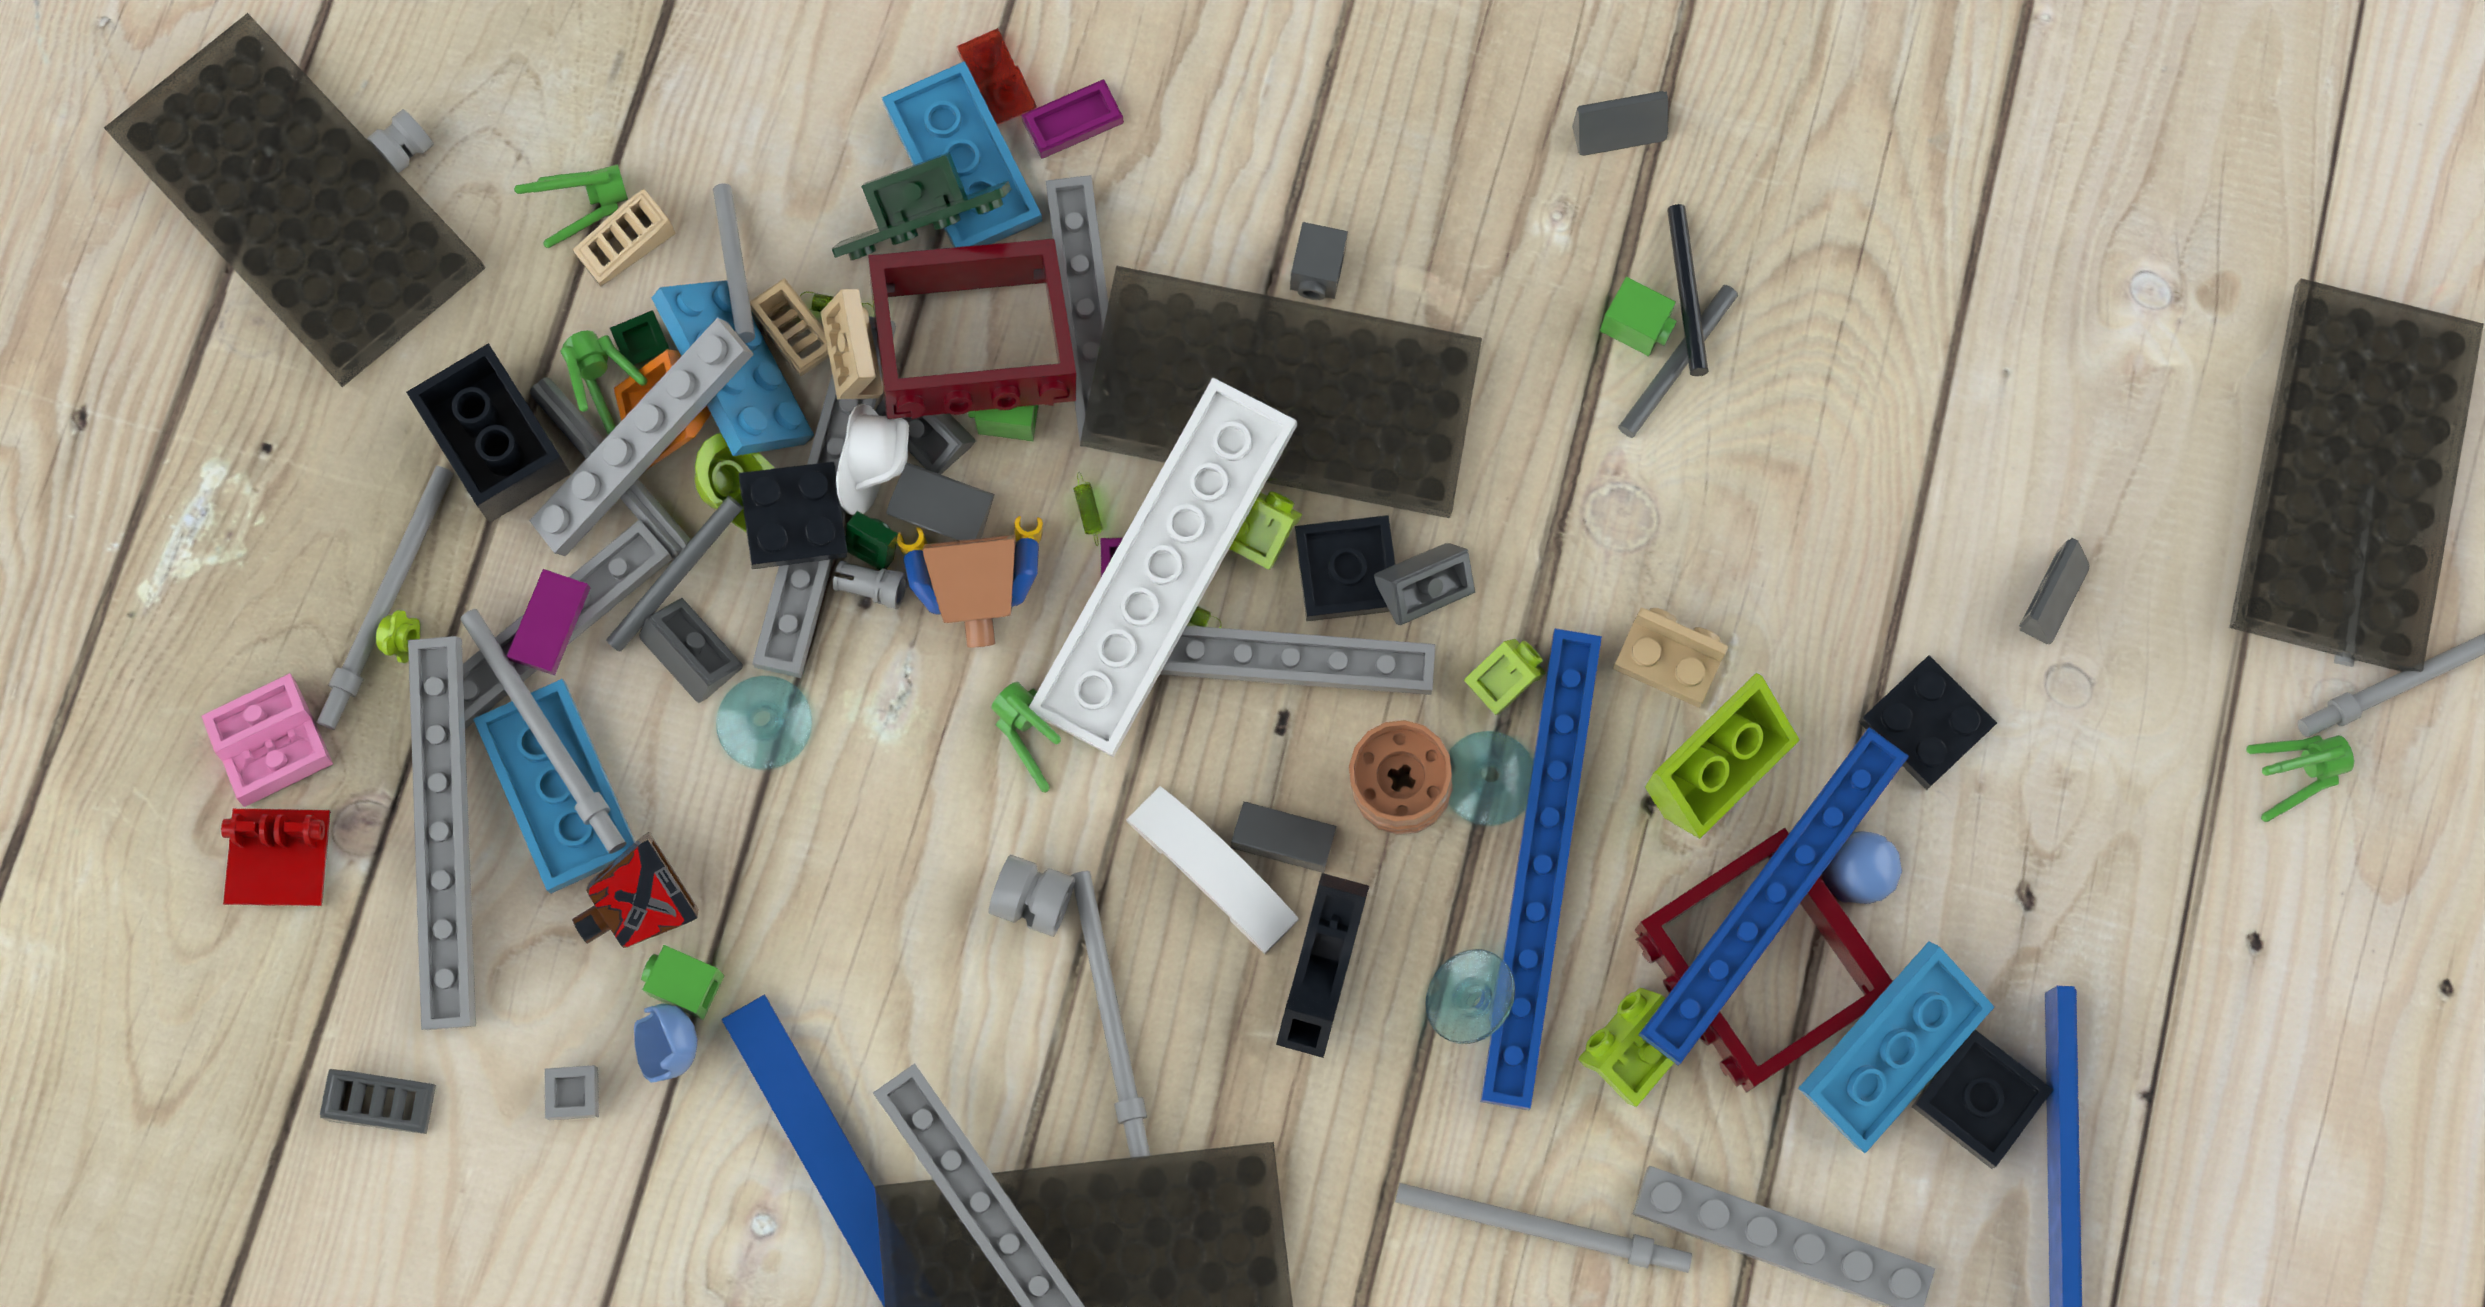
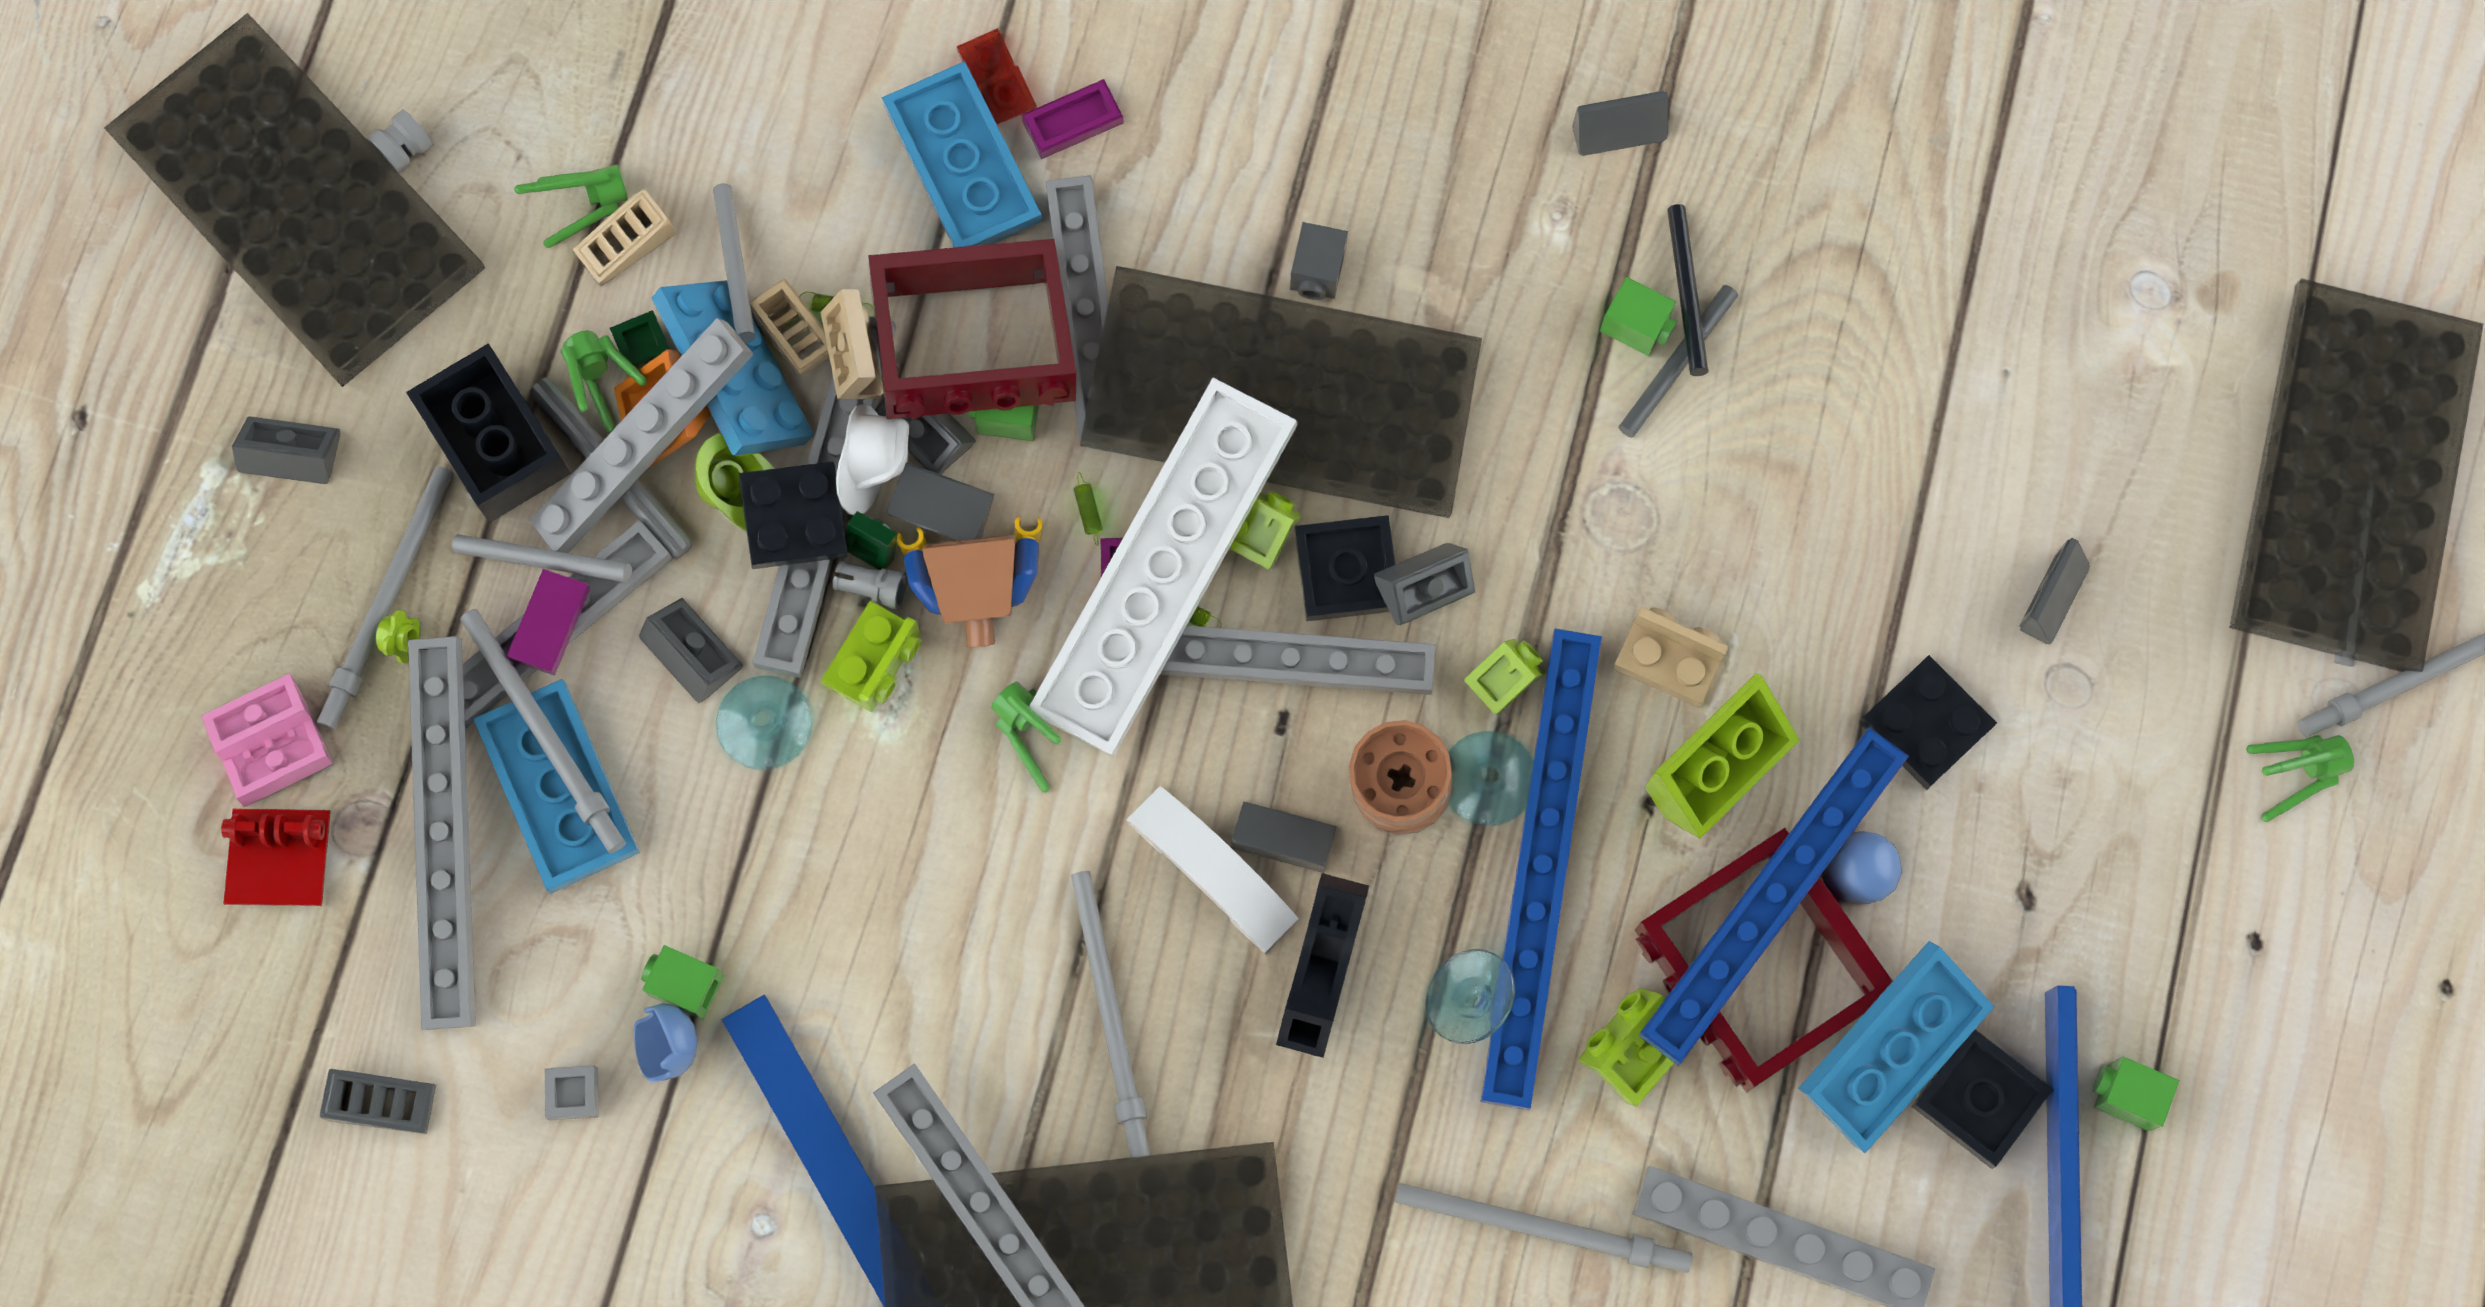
(286, 450): none -> dark grey slope
(542, 558): none -> light grey bar
(636, 897): torso -> none
(674, 573): dark grey bar -> none
(871, 656): none -> lime bracket
(916, 198): dark green bracket -> none
(1031, 895): light grey wheel -> none
(2134, 1093): none -> bright green brick

